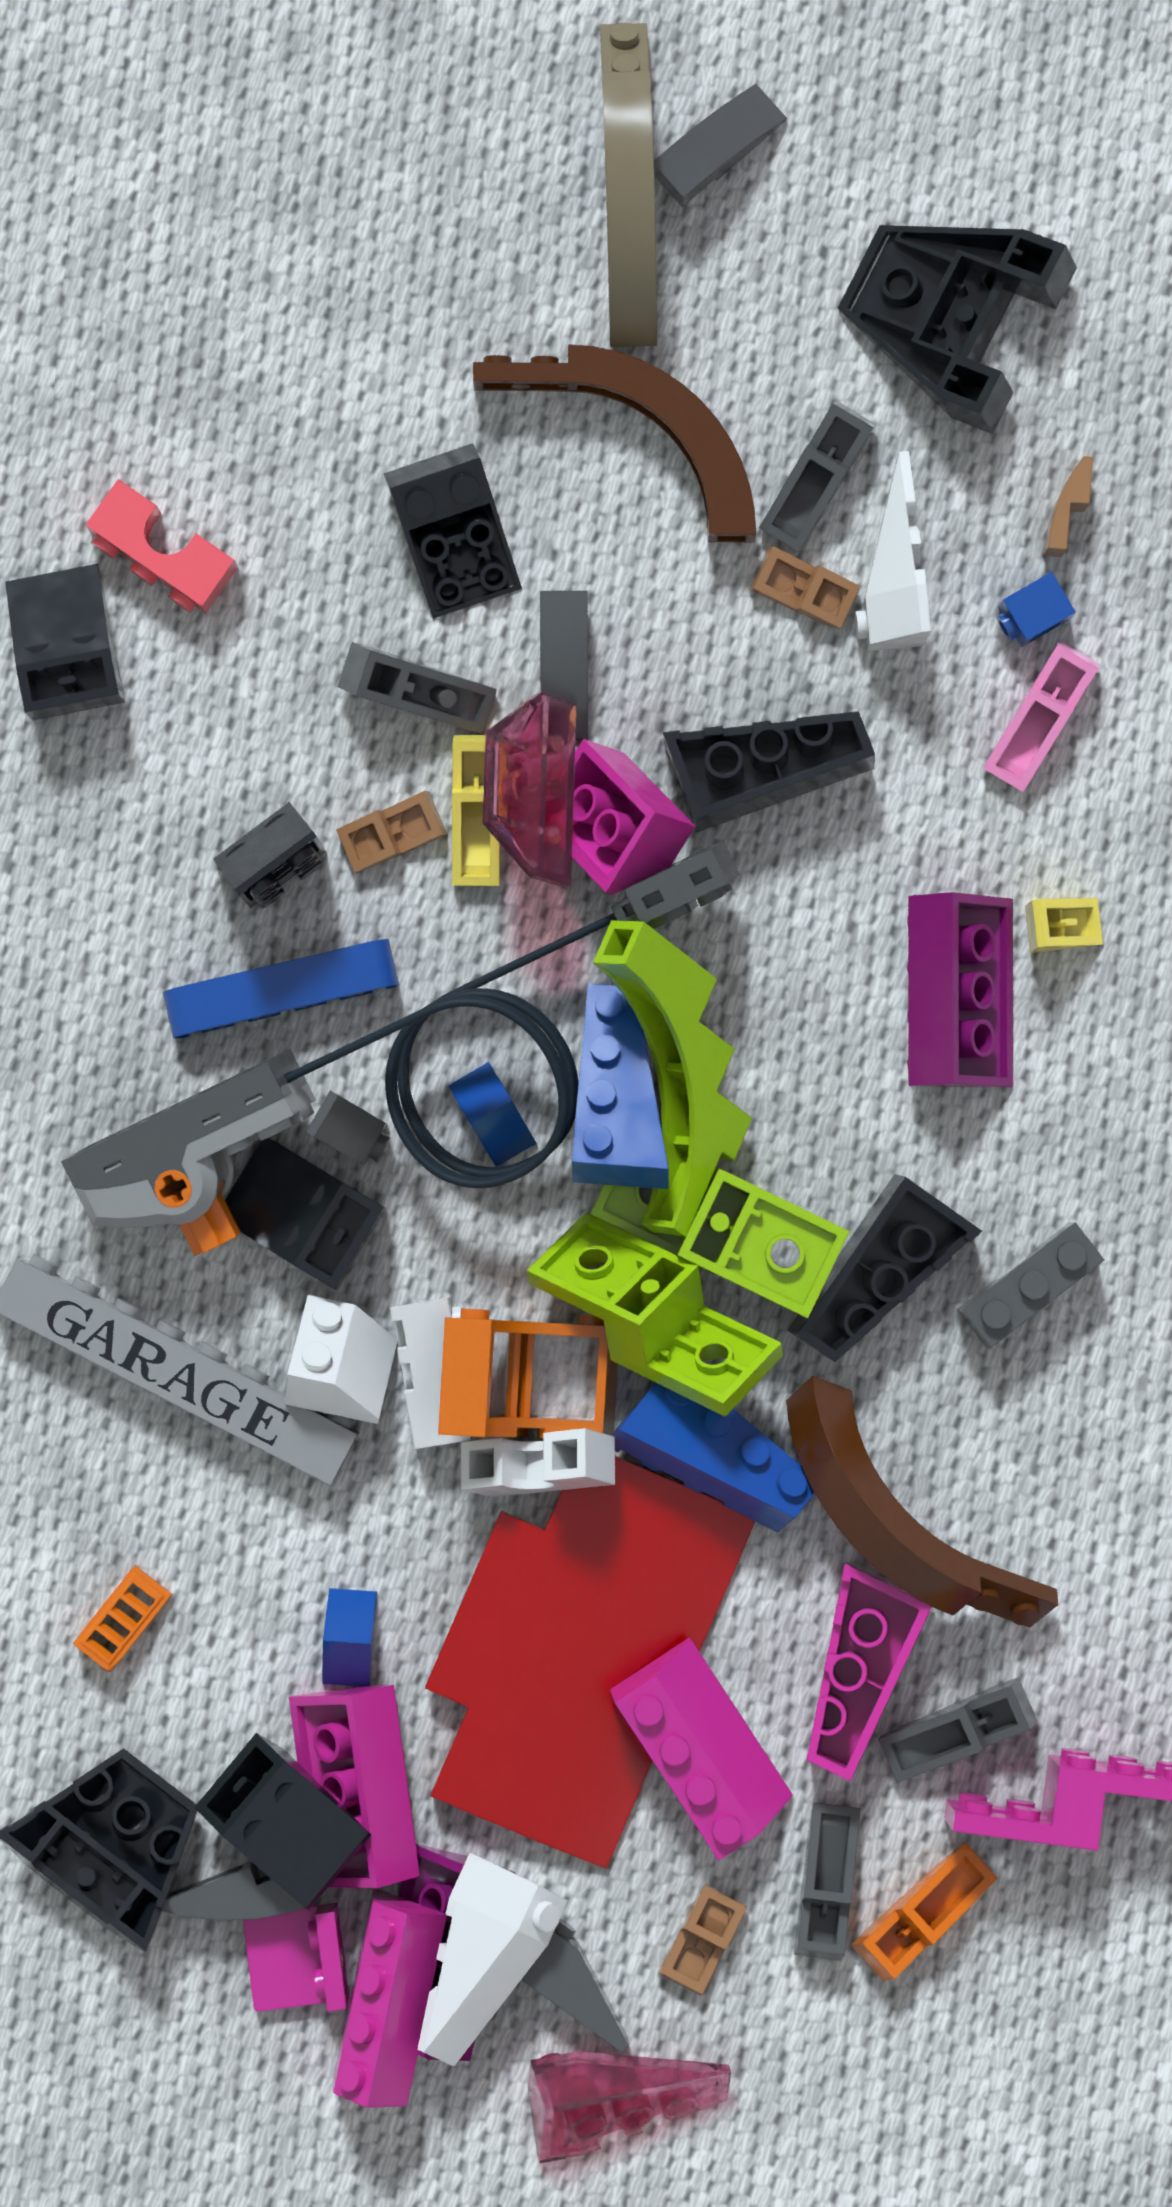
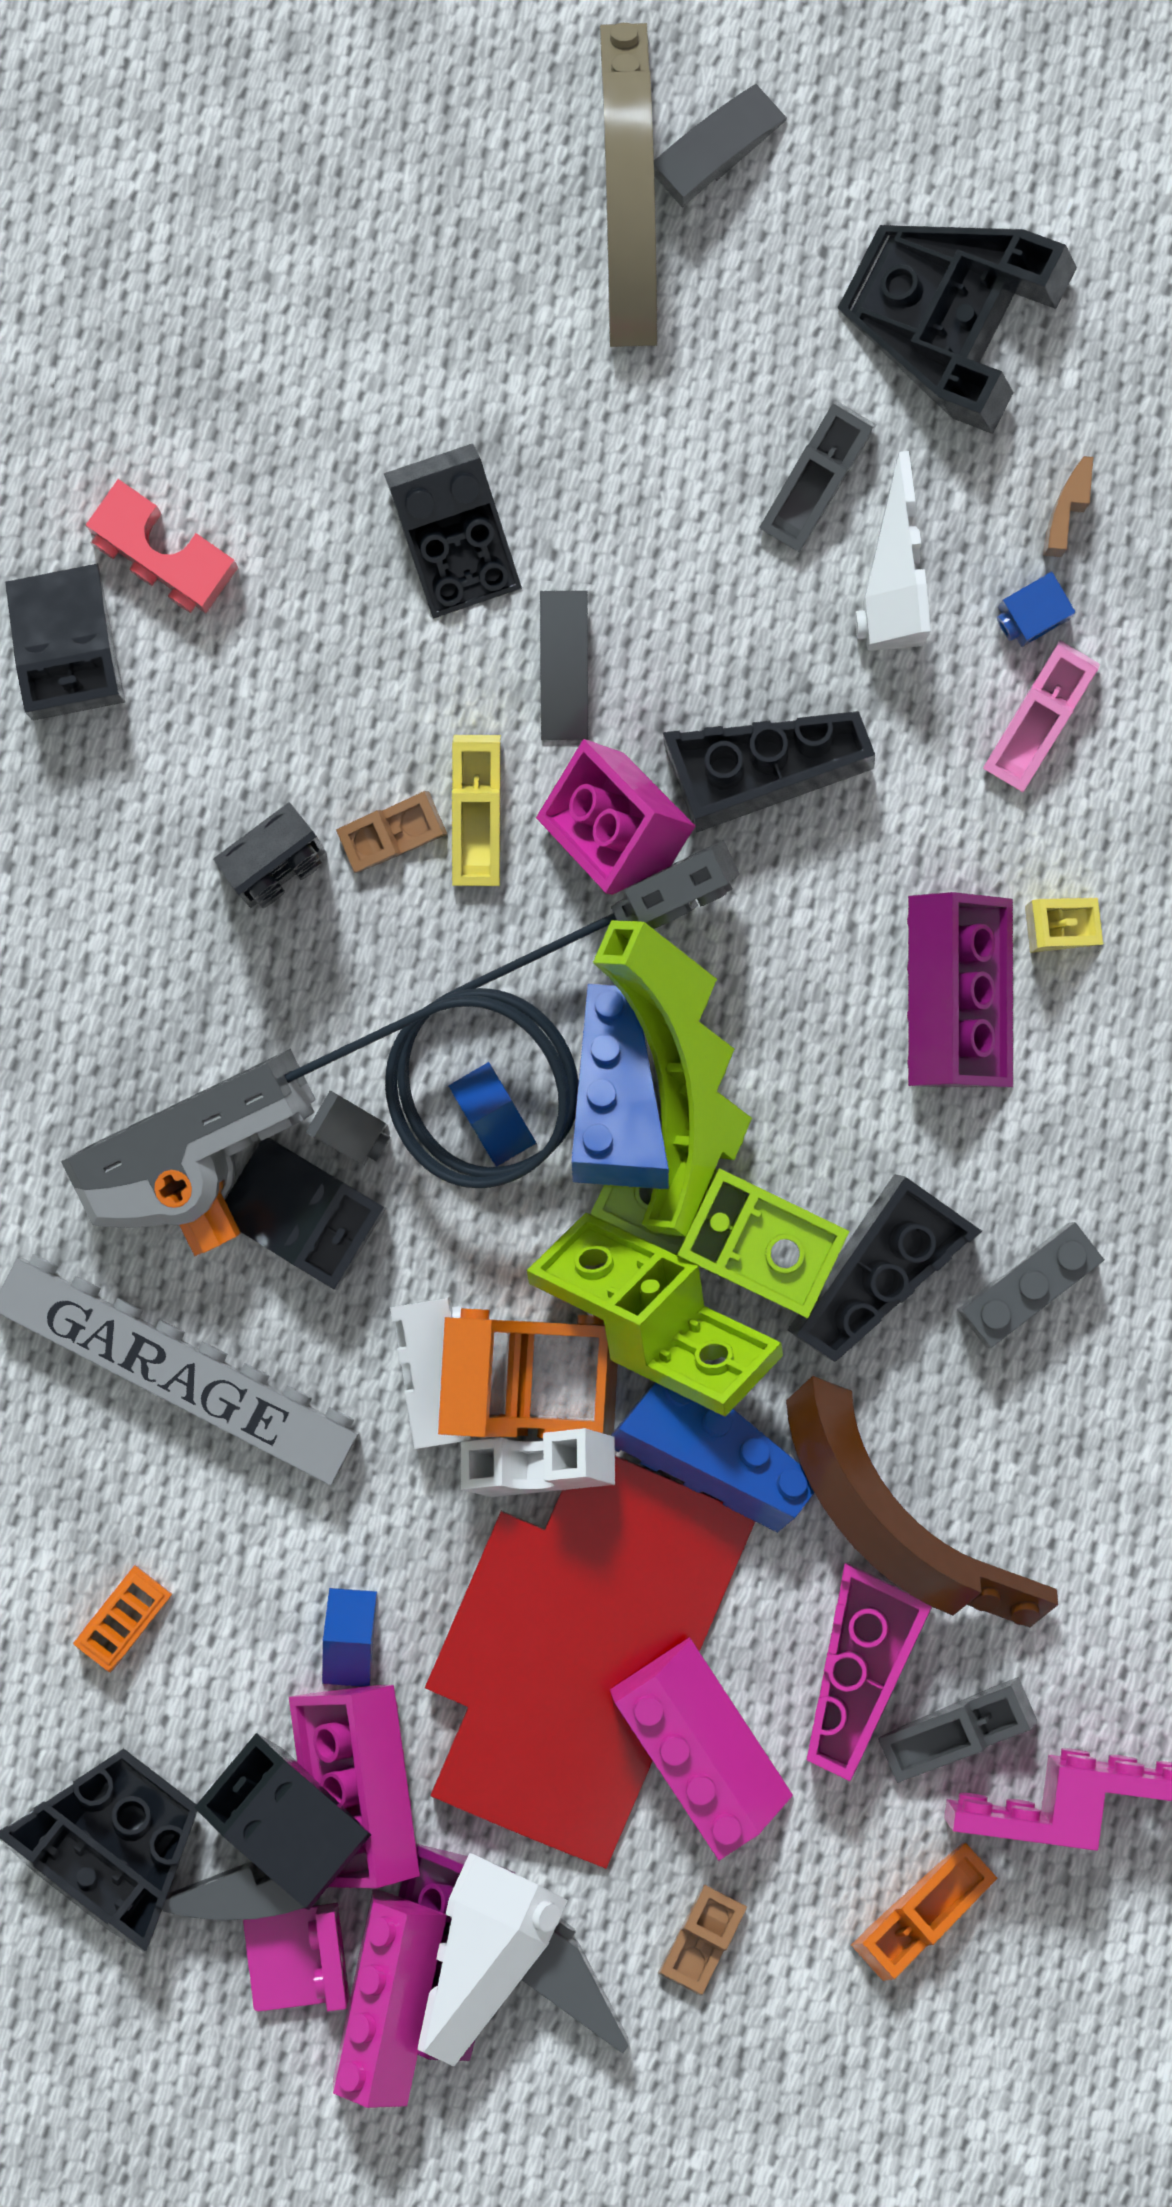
(280, 987): blue beam -> none
(340, 1361): white slope -> none
(416, 688): dark grey slope -> none
(532, 786): clear pink wedge -> none
(595, 2094): clear pink wedge -> none
(662, 400): reddish brown arch -> none
(804, 588): medium nougat slope -> none
(827, 1881): dark grey slope -> none

